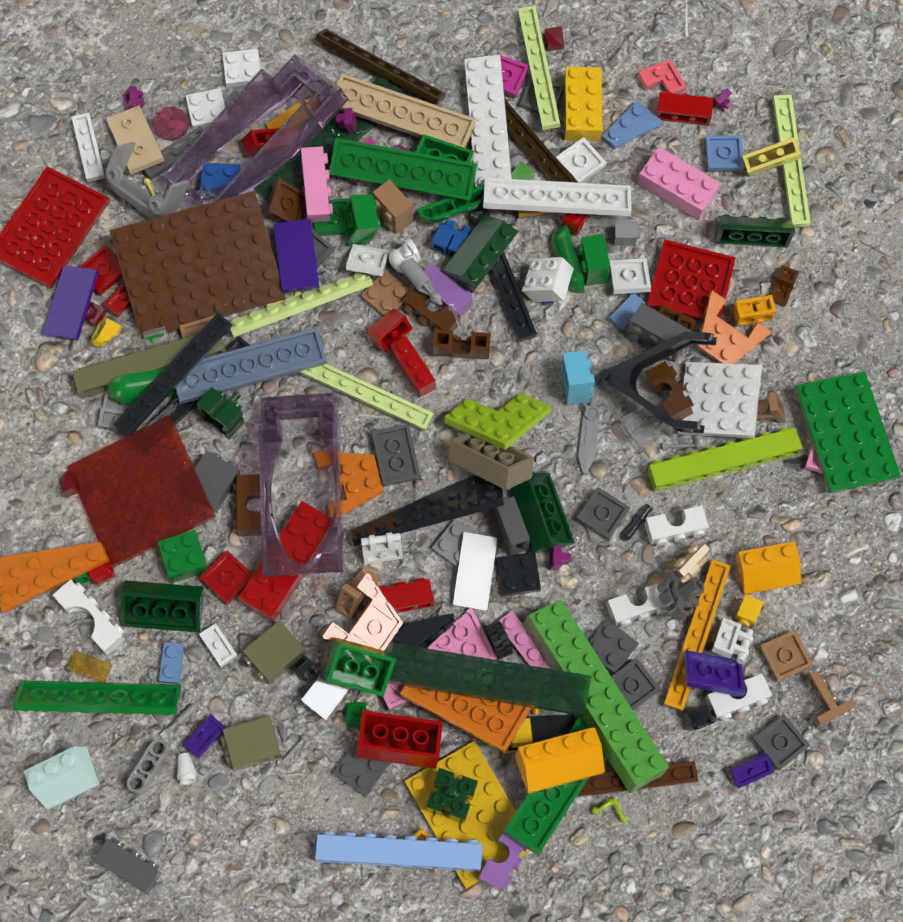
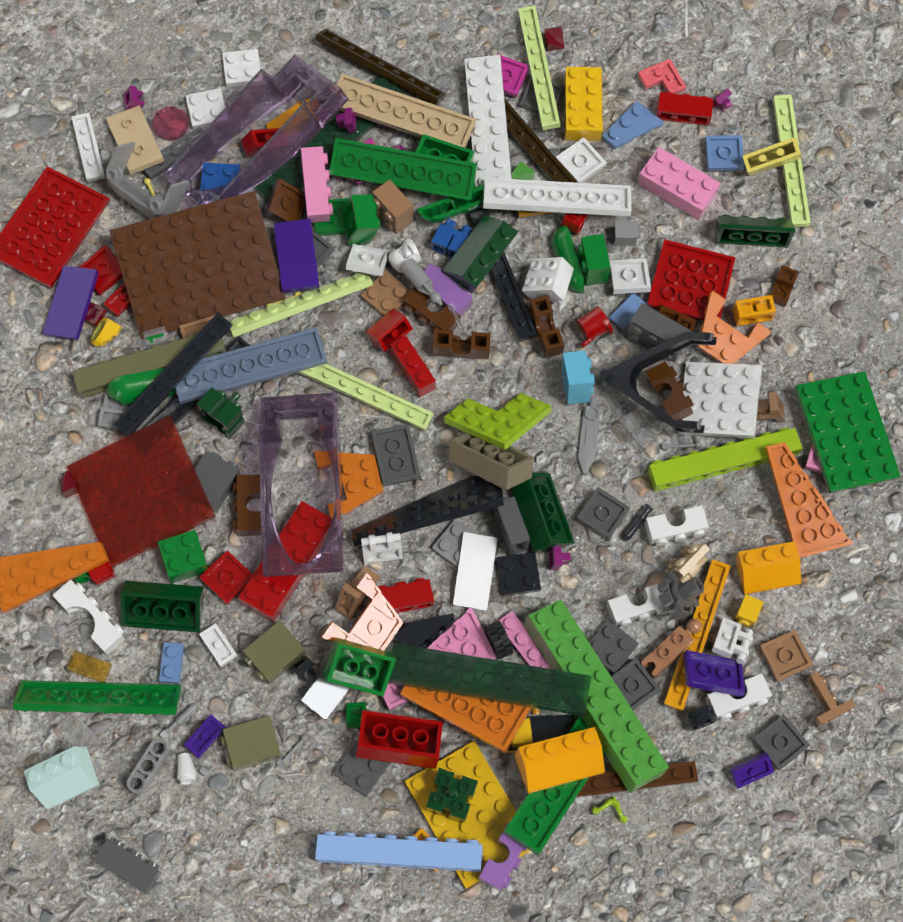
(548, 335): none -> reddish brown arch
(593, 325): none -> red hat
(672, 647): none -> nougat plate
(804, 509): none -> orange wing

